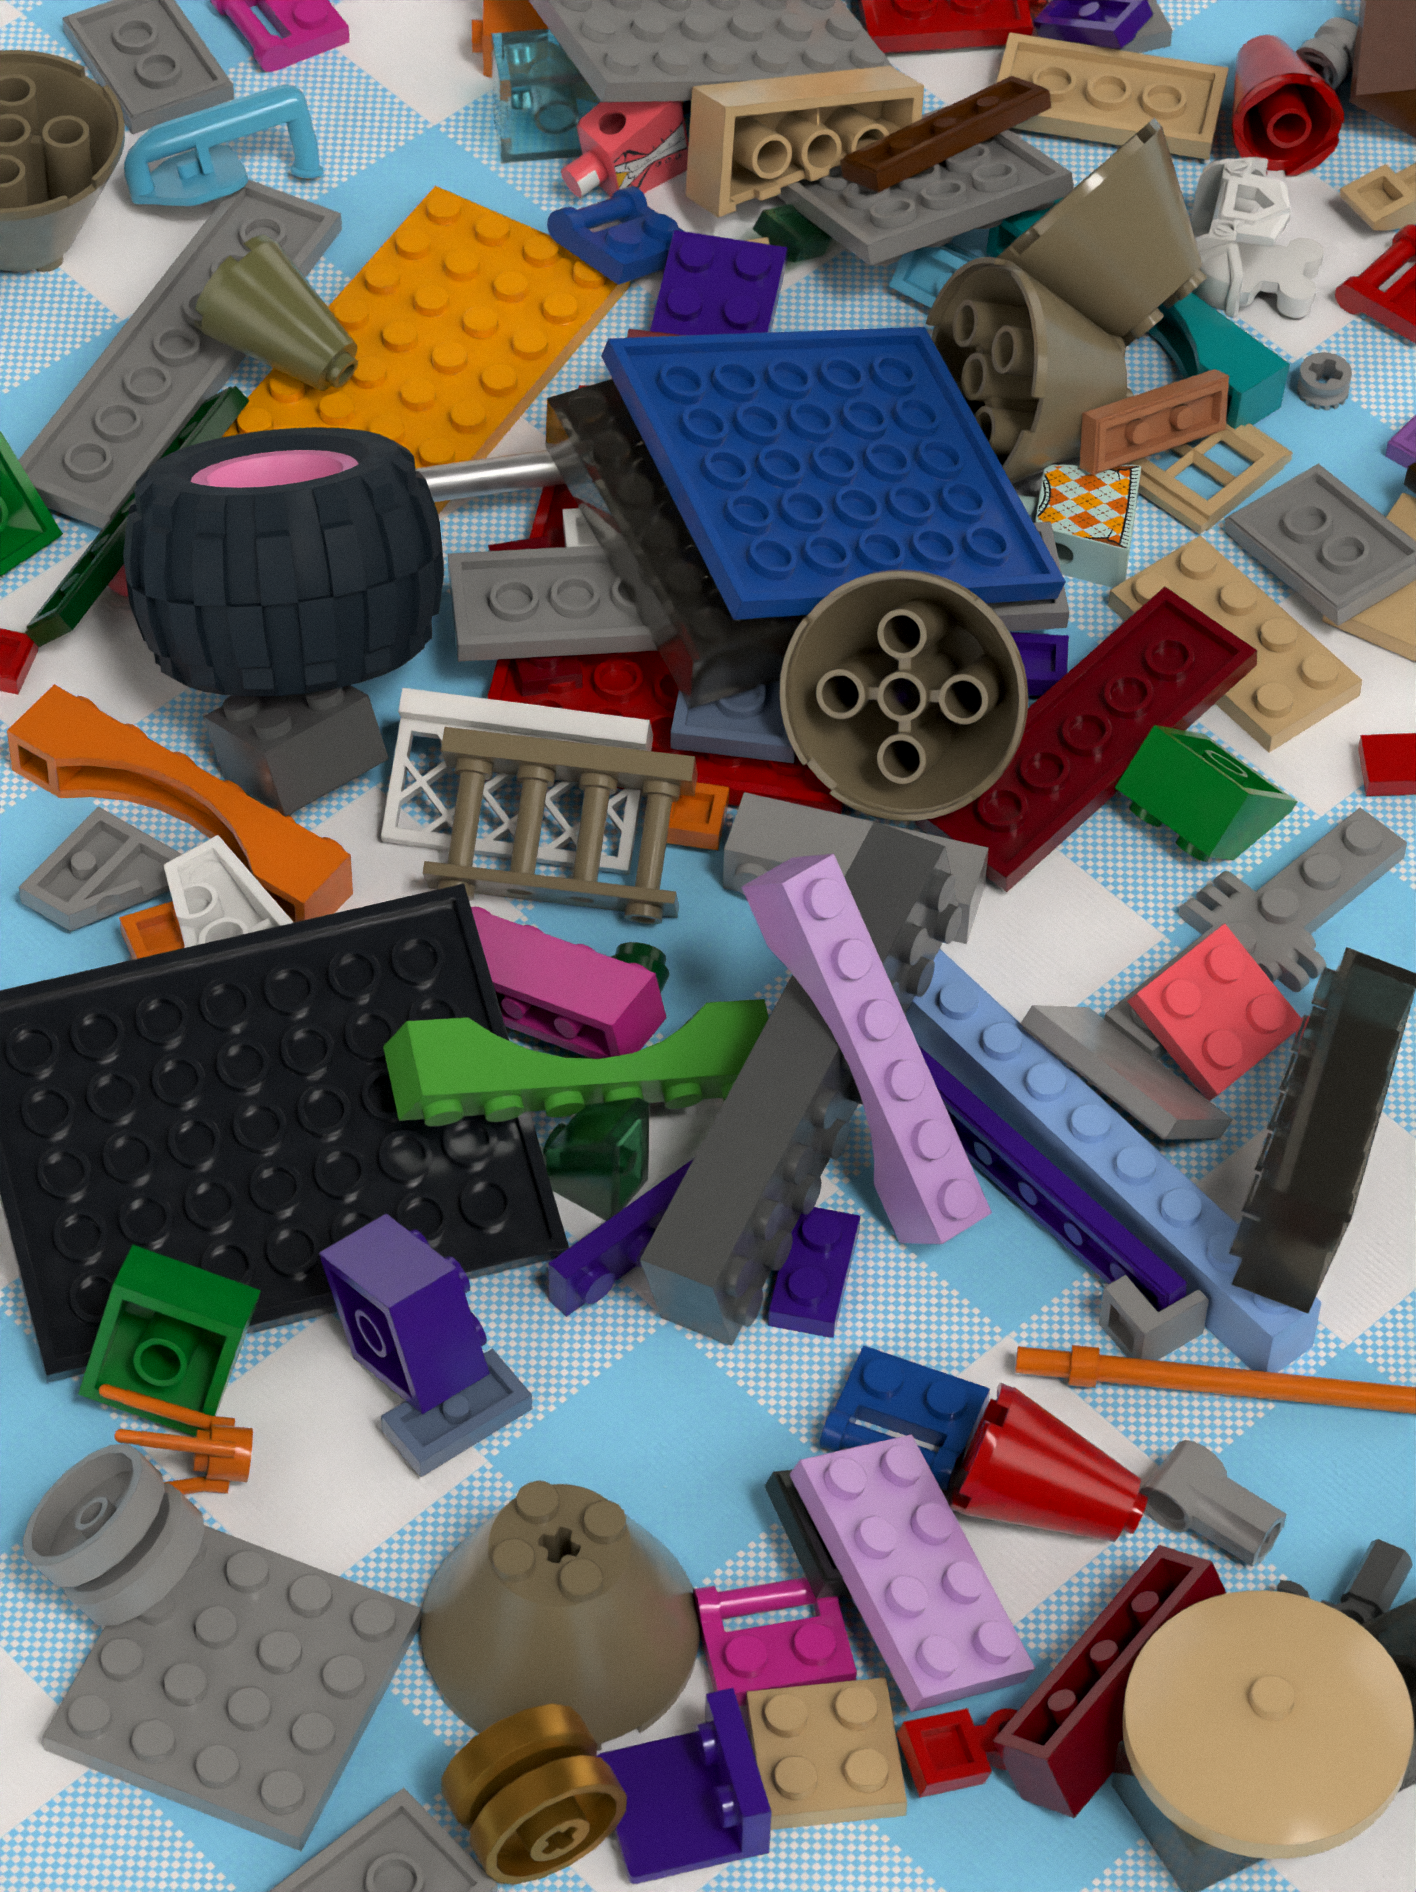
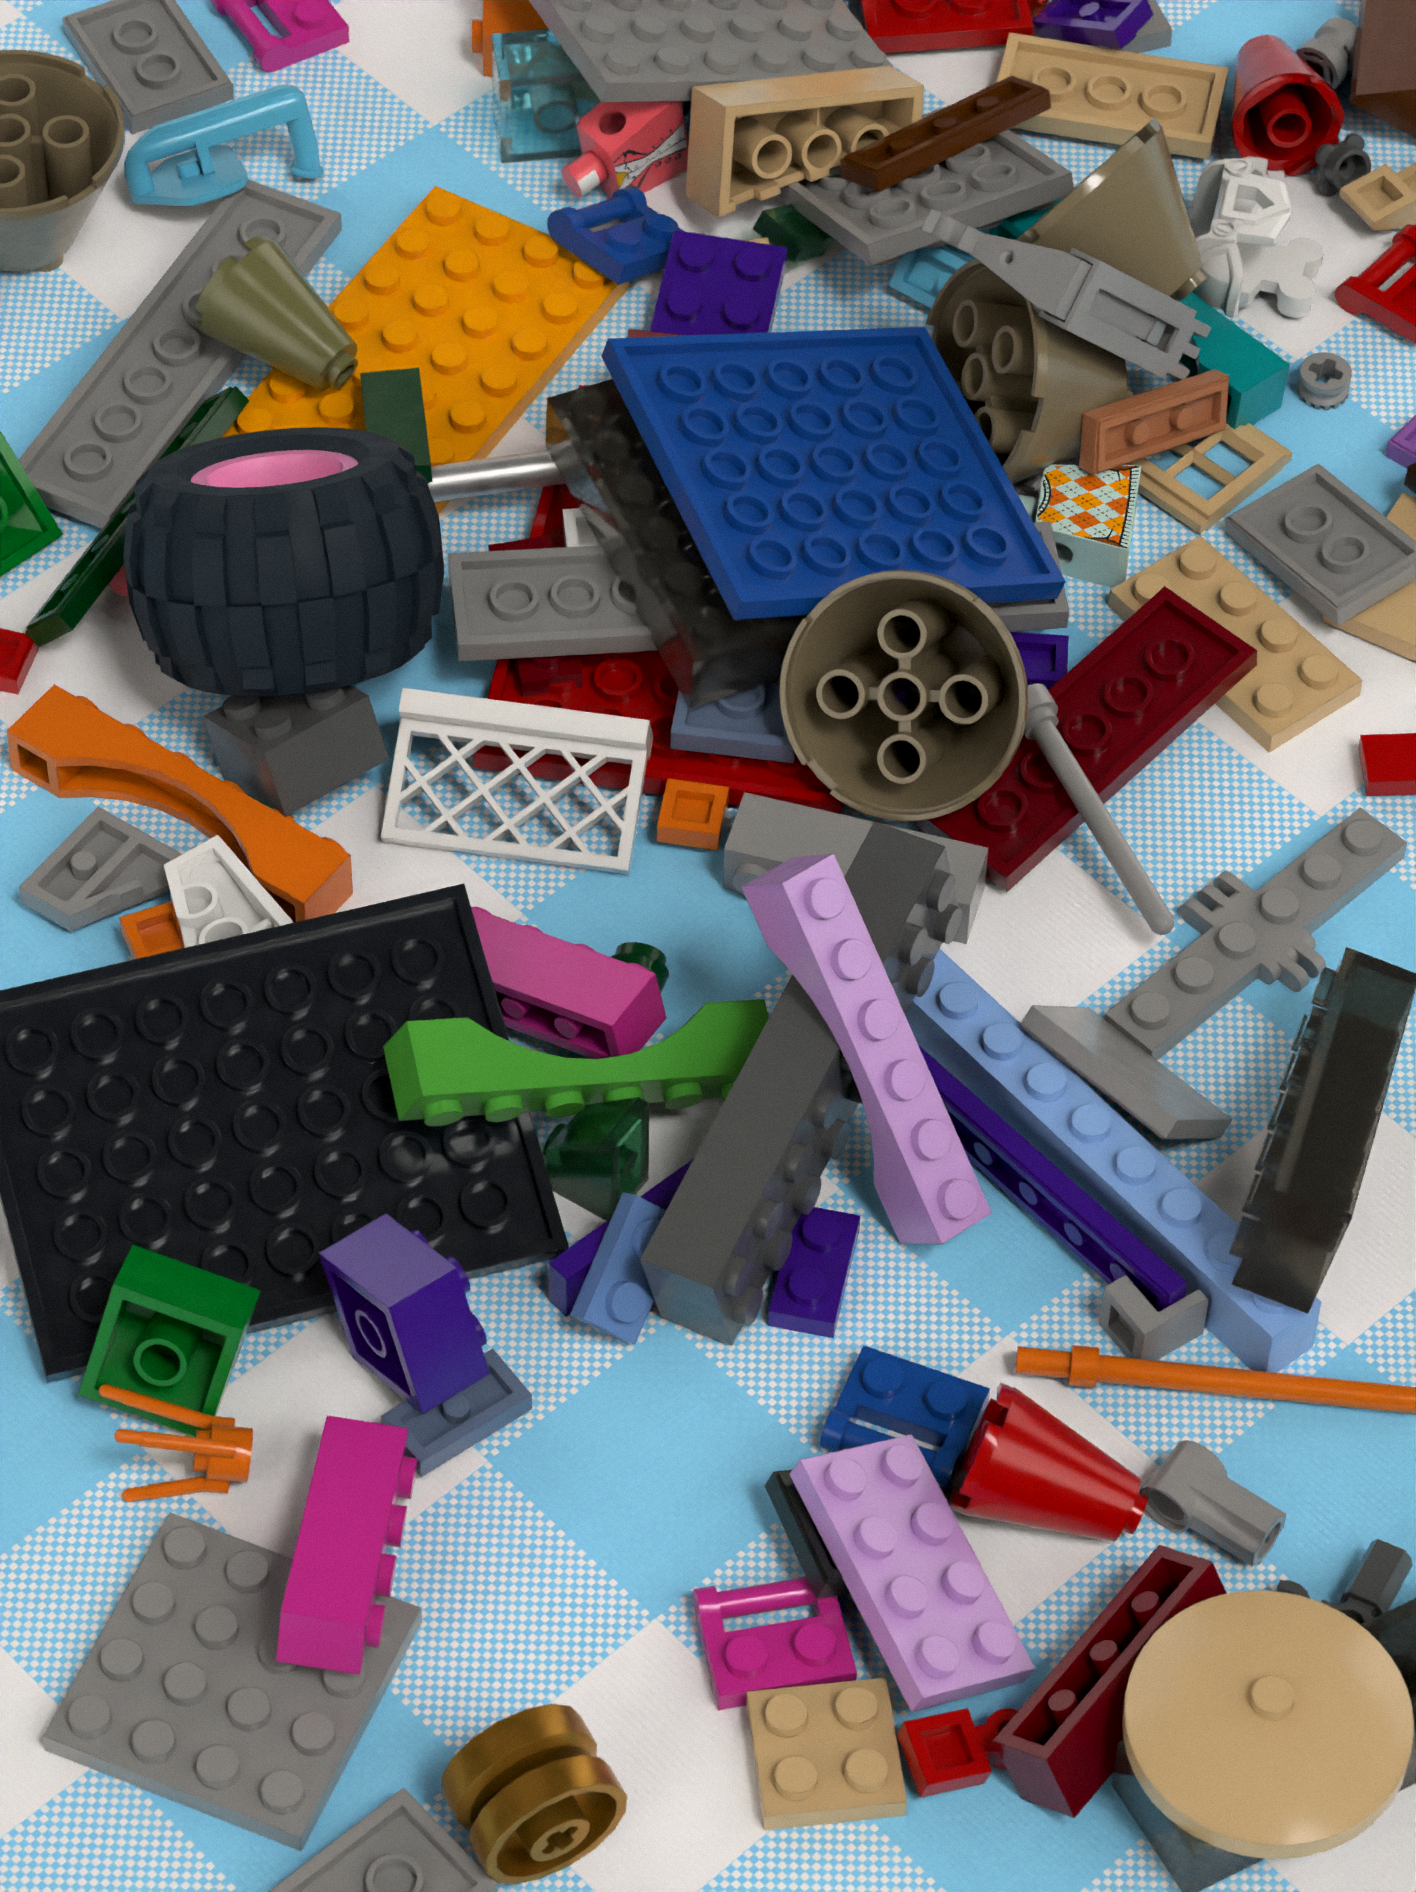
(113, 1535): light grey wheel -> none
(343, 1546): none -> dark pink brick
(397, 411): none -> dark green tile
(561, 1609): dark tan cone -> none
(599, 773): dark tan fence -> none
(616, 1288): none -> medium blue plate
(692, 1797): dark purple bracket -> none
(1041, 727): none -> light grey piece
(1086, 297): none -> light grey hinge
(1201, 794): green slope -> none
(1216, 1012): coral plate -> none
(1353, 159): none -> dark grey plate

